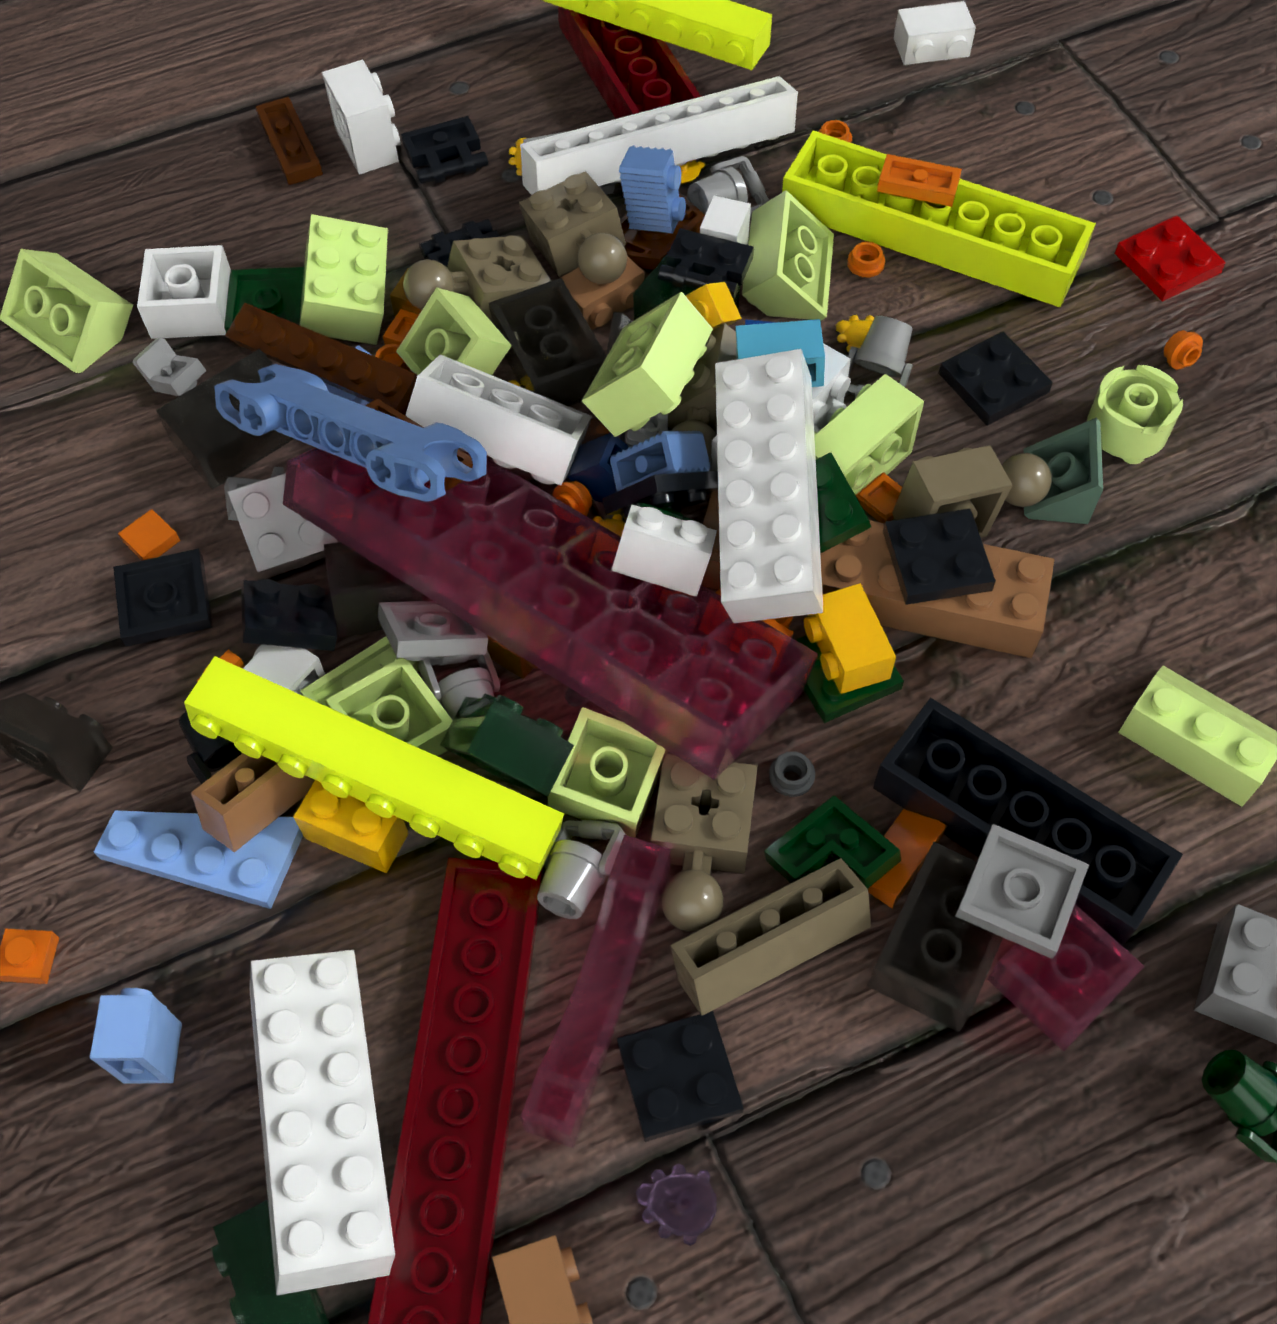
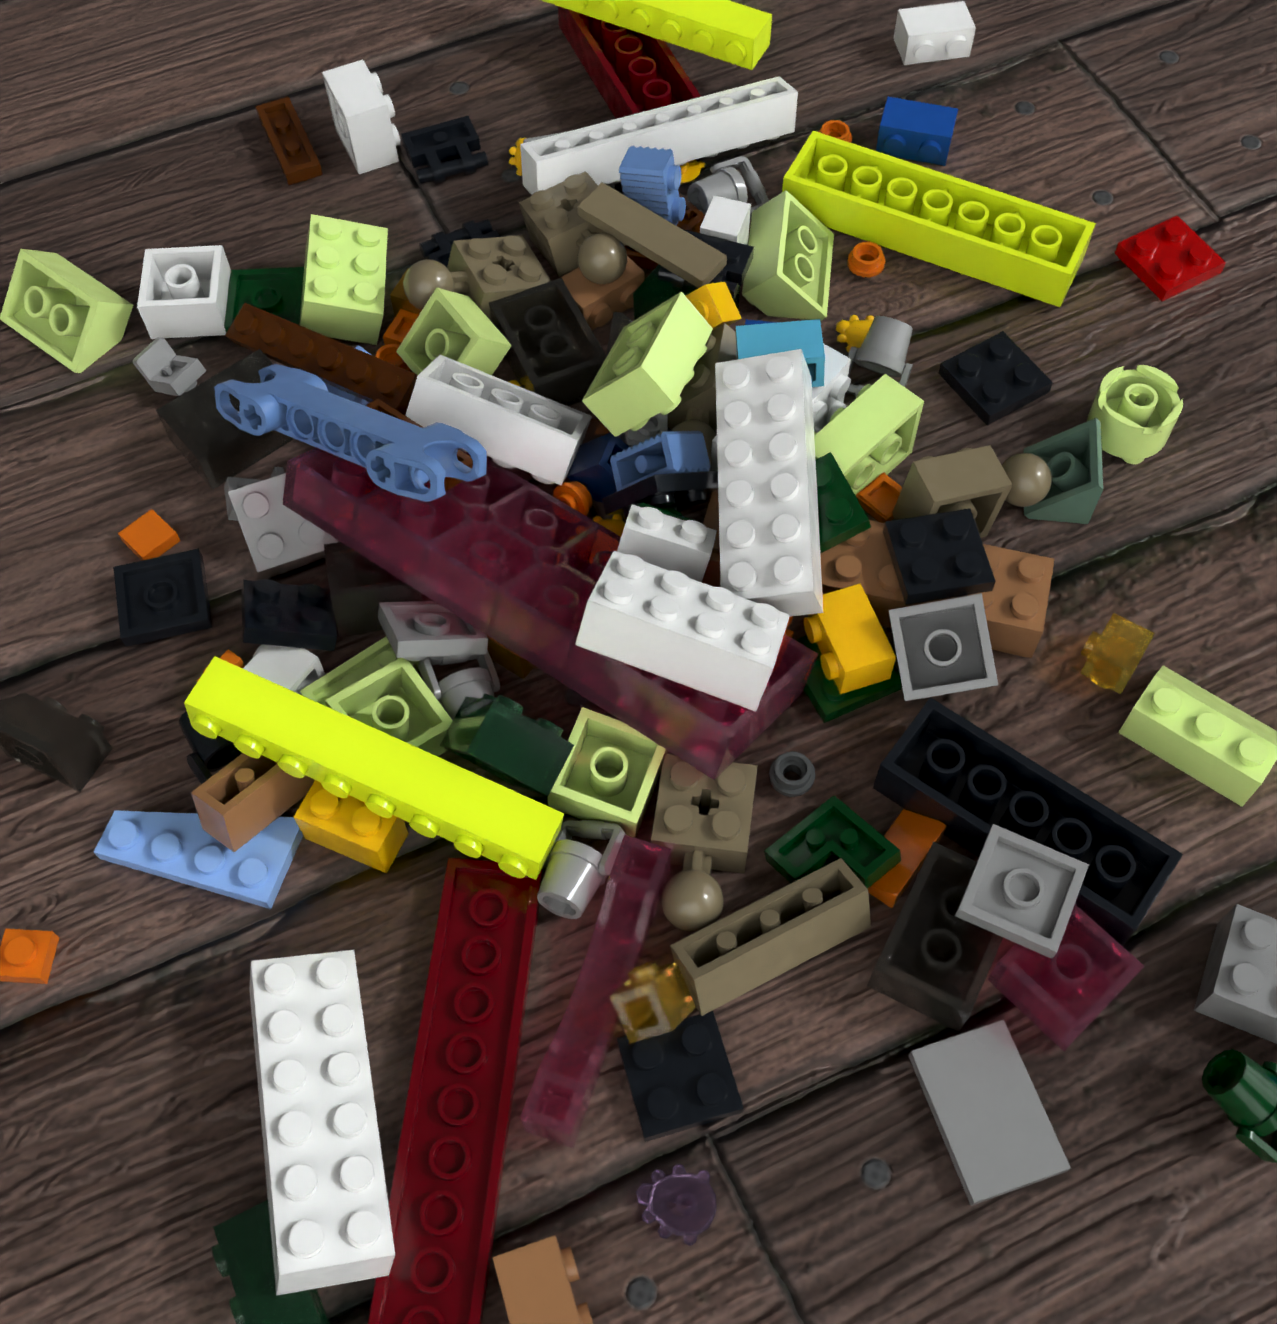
(136, 1037): light blue brick -> none
(652, 235): none -> dark tan tile
(652, 1001): none -> clear yellow brick
(683, 630): none -> white brick
(916, 130): none -> blue brick
(919, 180): orange plate -> none
(943, 647): none -> light grey brick
(988, 1112): none -> light grey tile
(1115, 653): none -> clear yellow brick
(1183, 349): orange plate -> none

